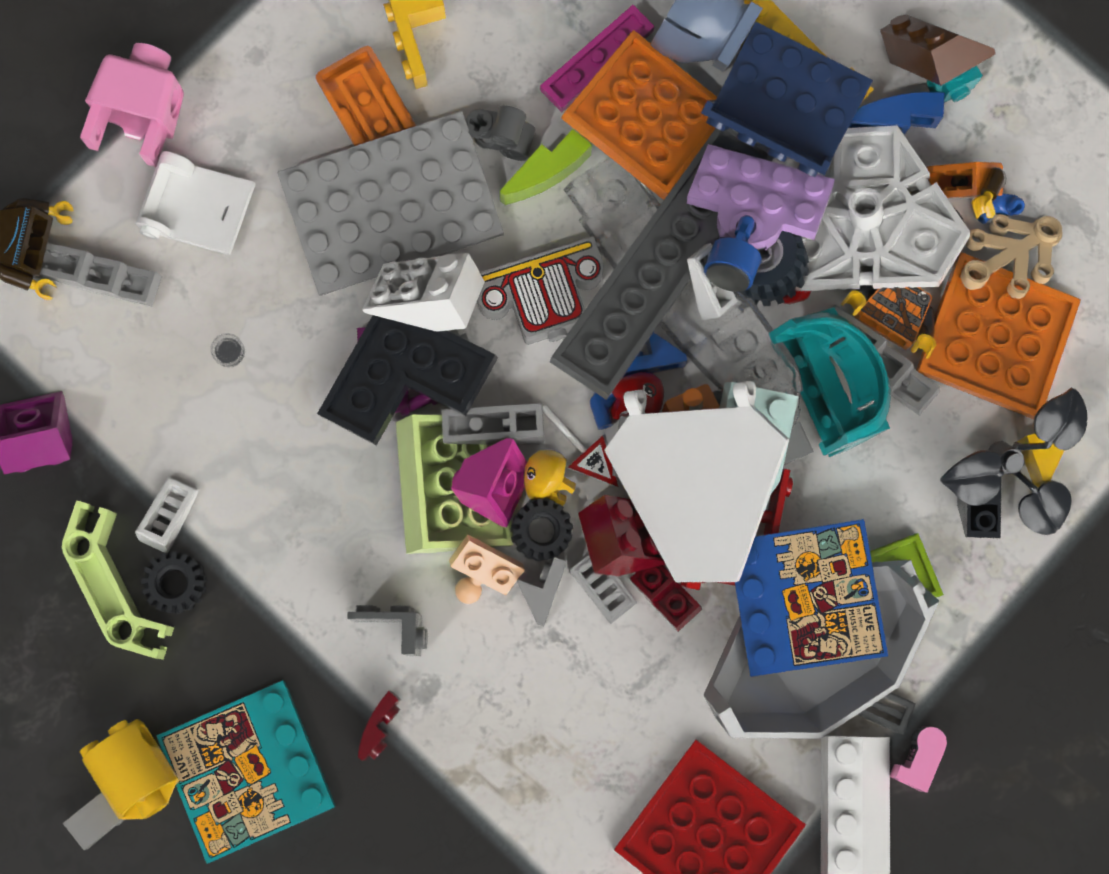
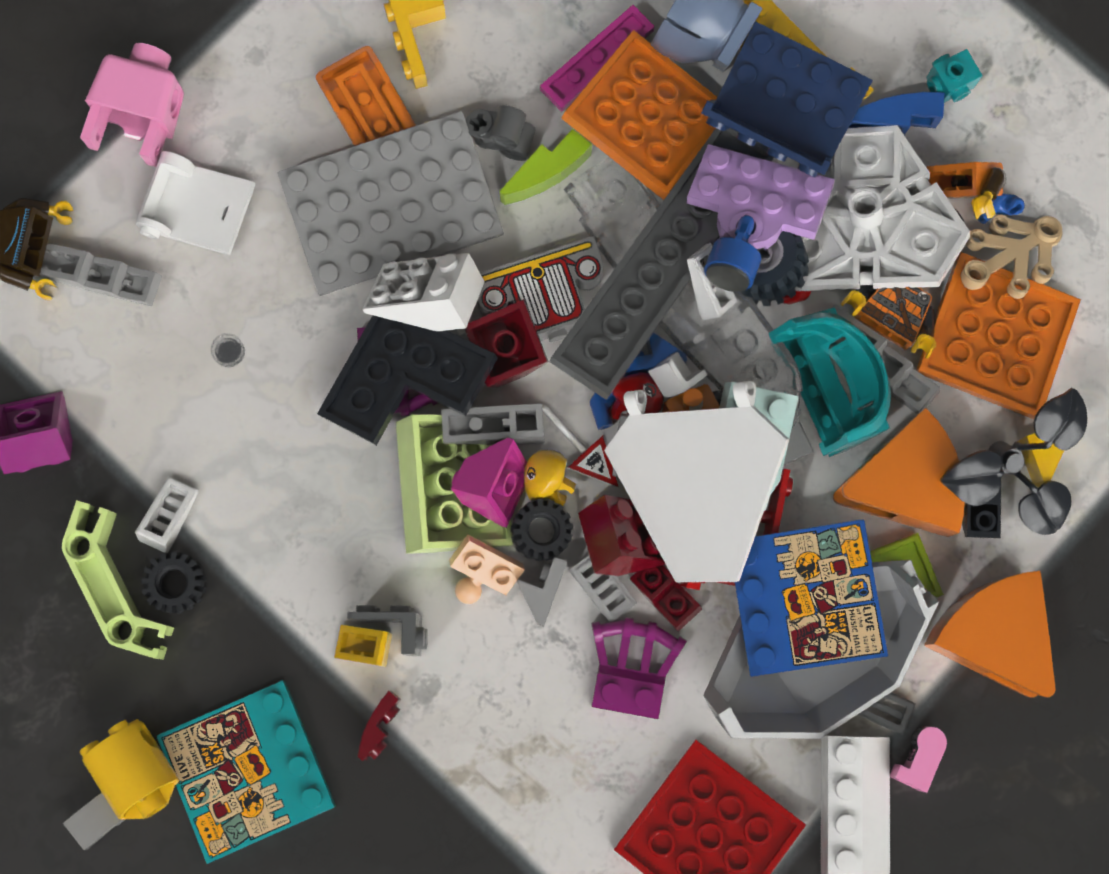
(363, 645): none -> yellow slope
(513, 340): none -> dark red slope
(629, 689): none -> magenta plate
(674, 376): none -> white panel
(905, 482): none -> orange piece
(931, 49): reddish brown slope -> none
(1001, 634): none -> orange piece

